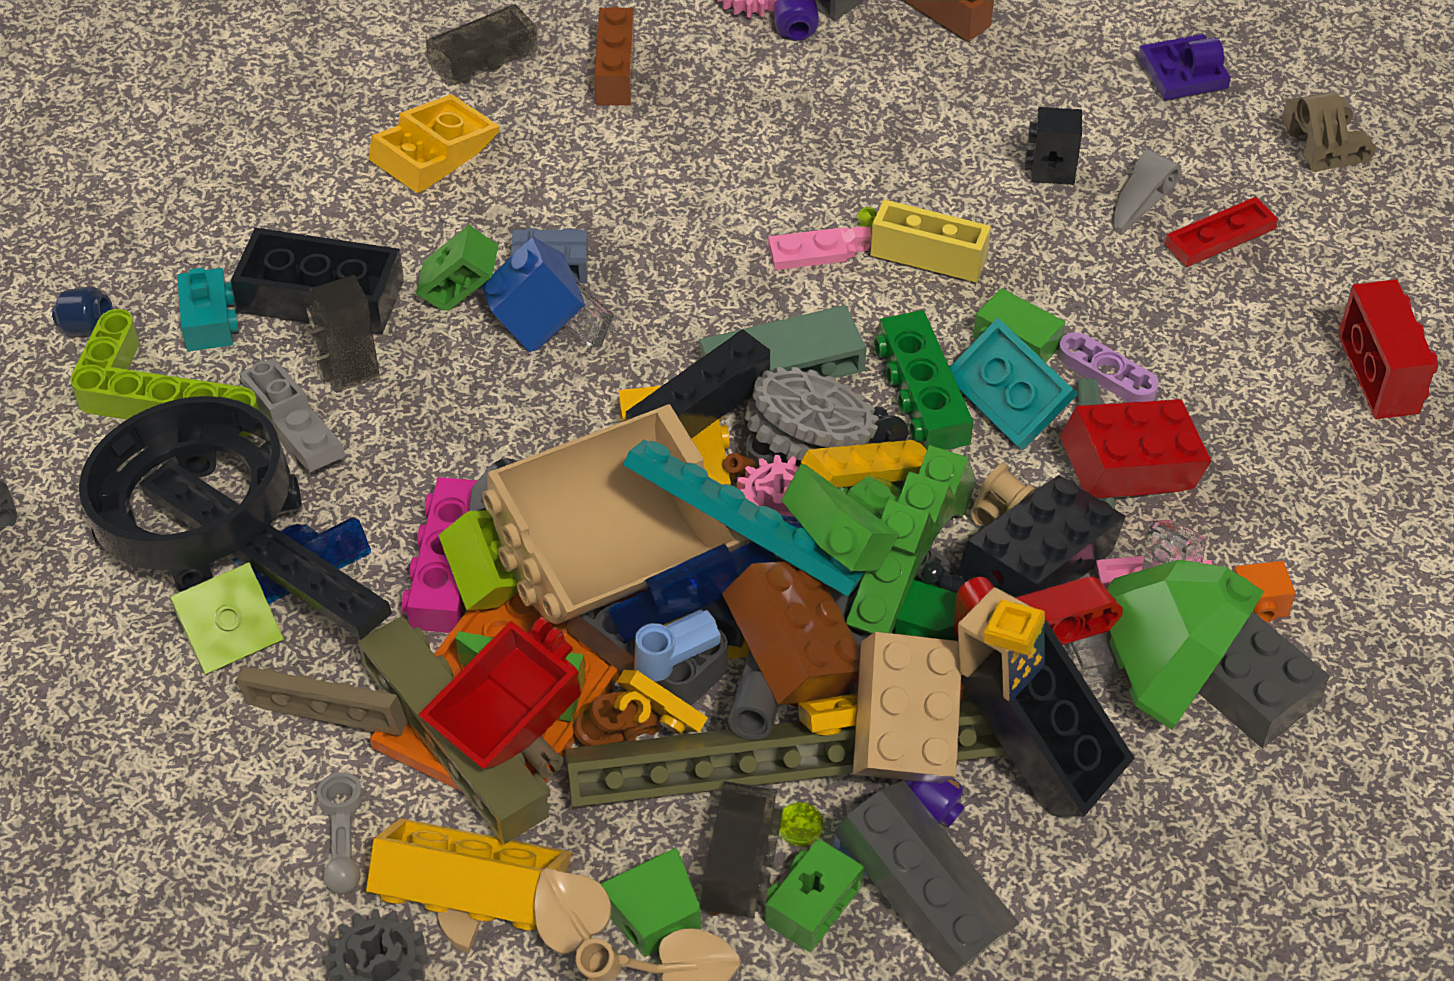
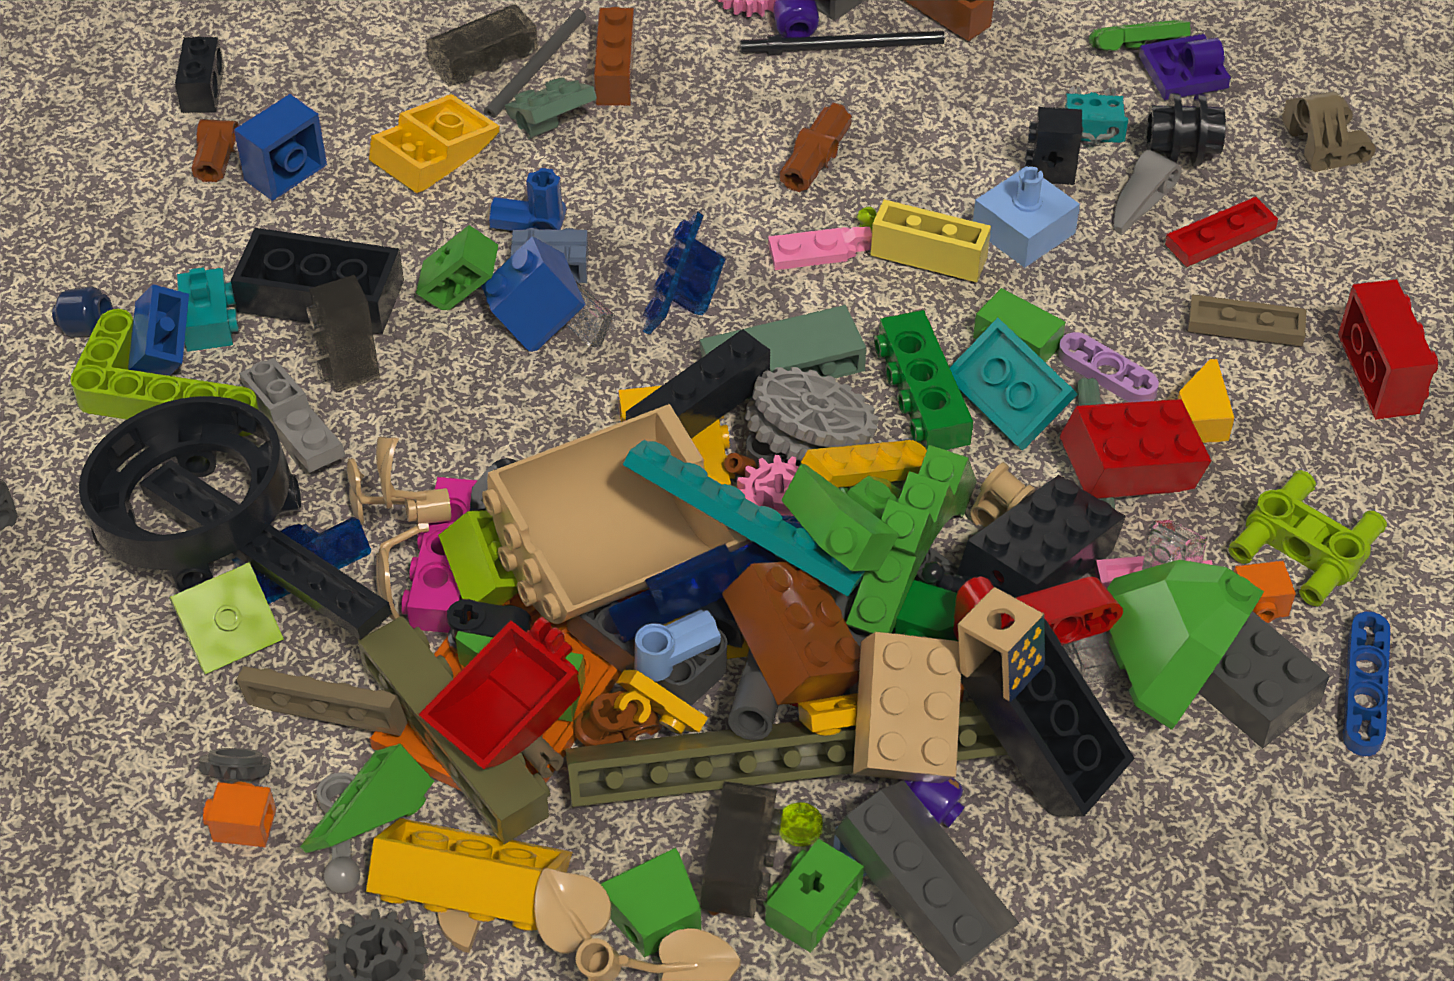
(158, 331): none -> blue brick
(199, 74): none -> black brick
(215, 145): none -> dark orange piece
(234, 764): none -> dark grey gear
(240, 814): none -> orange brick
(280, 147): none -> blue brick
(382, 791): none -> bright green slope
(420, 506): none -> tan plant
(485, 619): none -> black piece
(535, 63): none -> dark grey piece
(539, 110): none -> sand green plate
(541, 211): none -> blue piece
(688, 278): none -> clear blue bracket
(776, 44): none -> black bar
(815, 147): none -> dark orange piece
(889, 428): black piece -> none
(1014, 627): yellow tile -> none
(1027, 215): none -> light blue brick
(1101, 115): none -> teal piece
(1136, 34): none -> bright green hinge
(1186, 129): none -> black piece
(1209, 403): none -> yellow slope
(1247, 320): none -> dark tan plate
(1308, 537): none -> lime piece
(1367, 683): none -> blue beam

